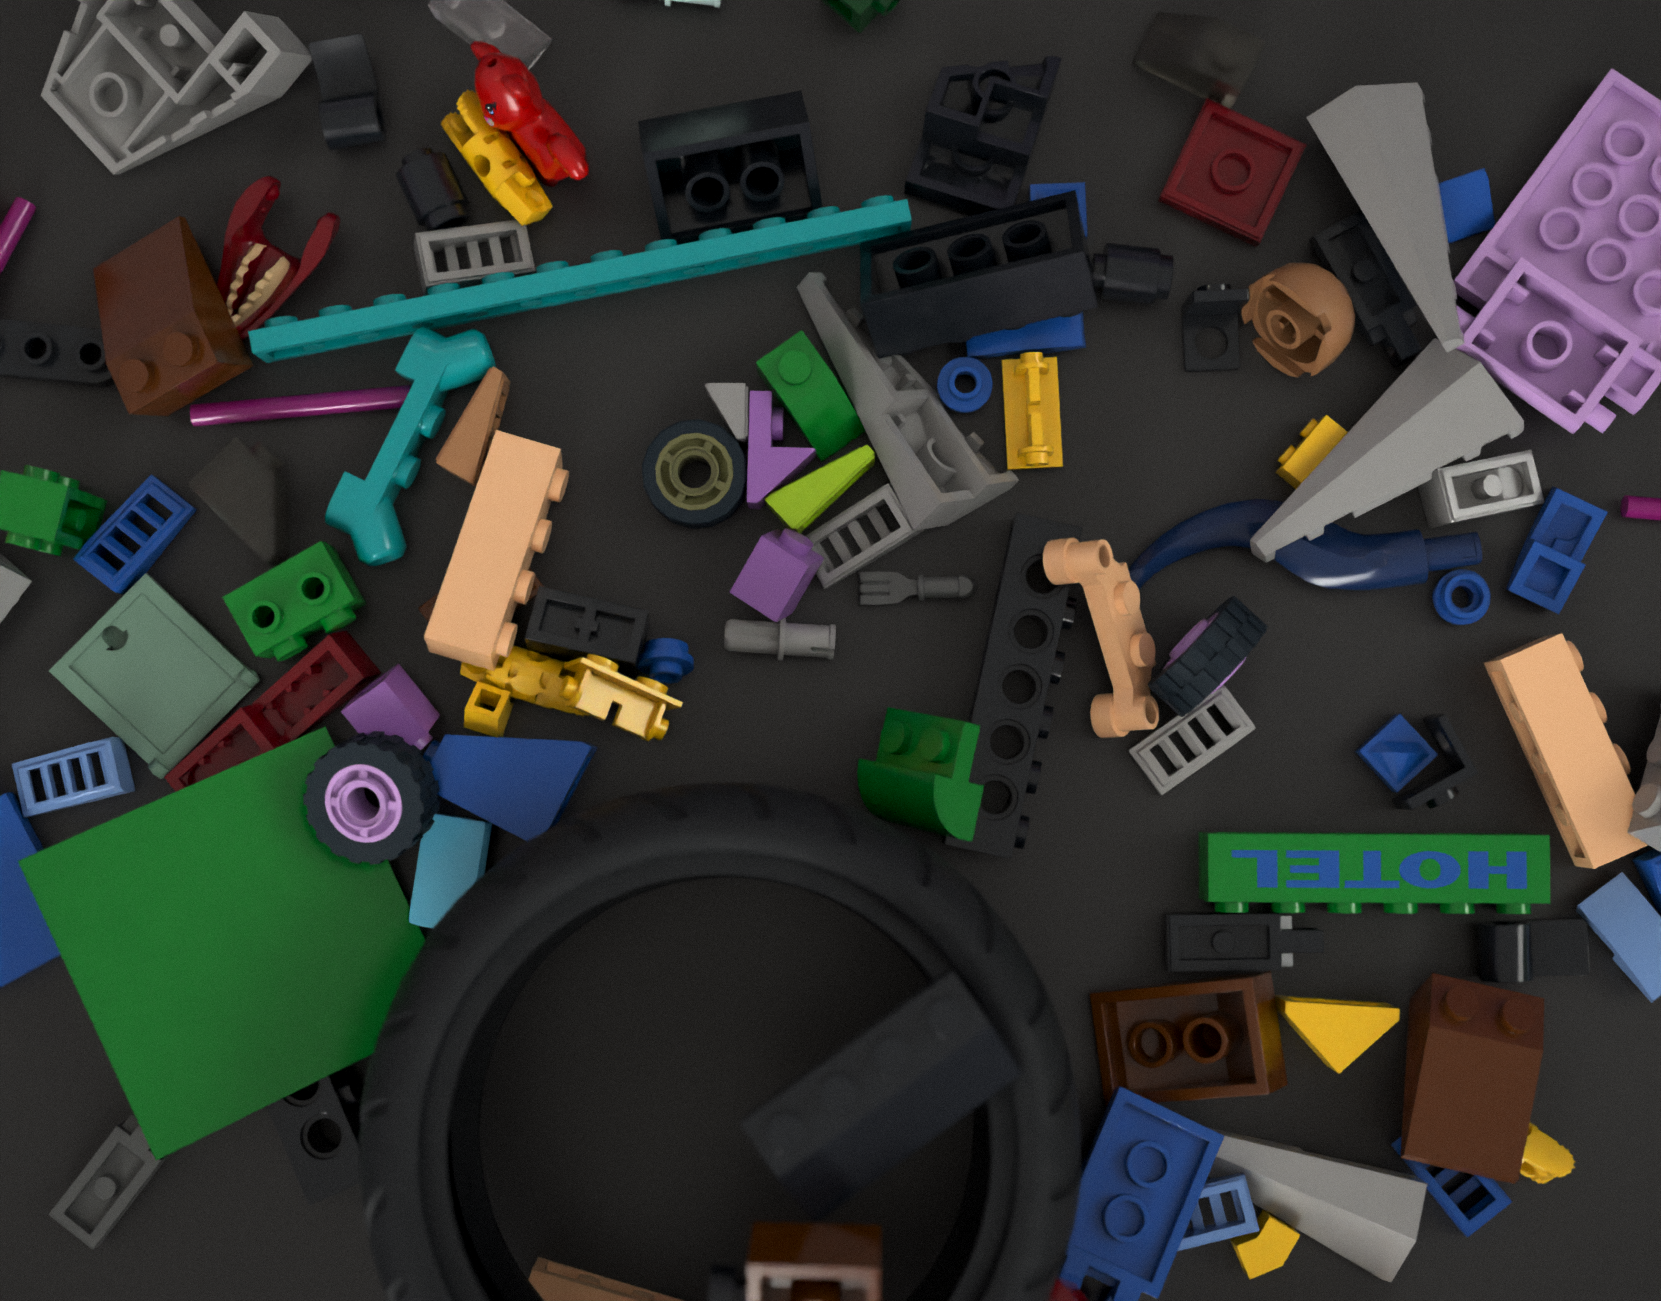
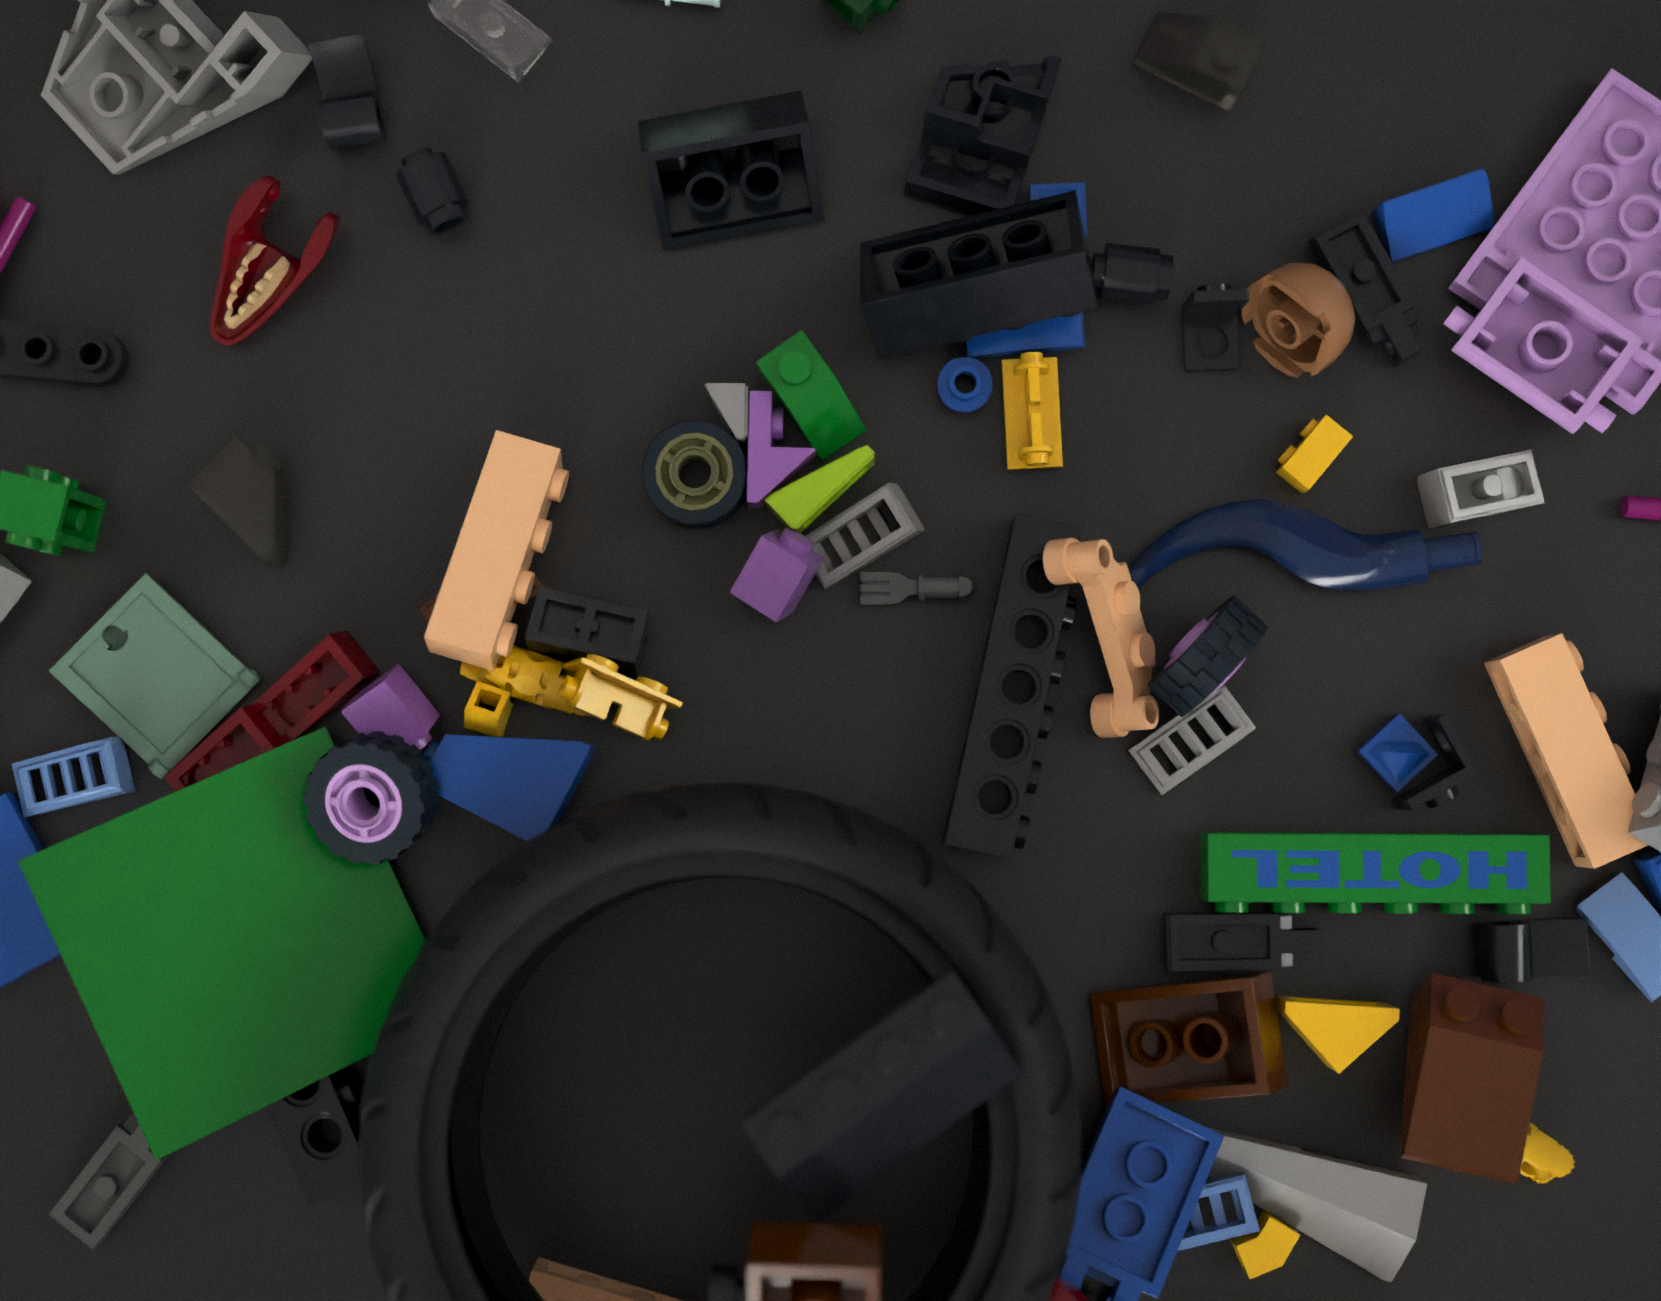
(120, 522): blue slope -> none
(165, 323): reddish brown slope -> none
(295, 599): green brick -> none
(298, 405): magenta piece -> none
(366, 506): teal plate -> none
(447, 865): medium azure slope -> none
(469, 237): light grey slope -> none
(473, 434): medium nougat slope -> none
(496, 161): yellow hinge -> none
(516, 105): red animal -> none
(560, 284): teal plate -> none
(666, 660): blue plate -> none
(780, 638): light grey axle -> none
(923, 774): green brick -> none
(924, 454): light grey wedge -> none
(1232, 172): dark red tile -> none
(1386, 160): light grey wedge -> none
(1427, 418): light grey wedge -> none
(1474, 1217): blue slope -> none
(1477, 592): blue plate -> none
(1554, 550): blue slope -> none

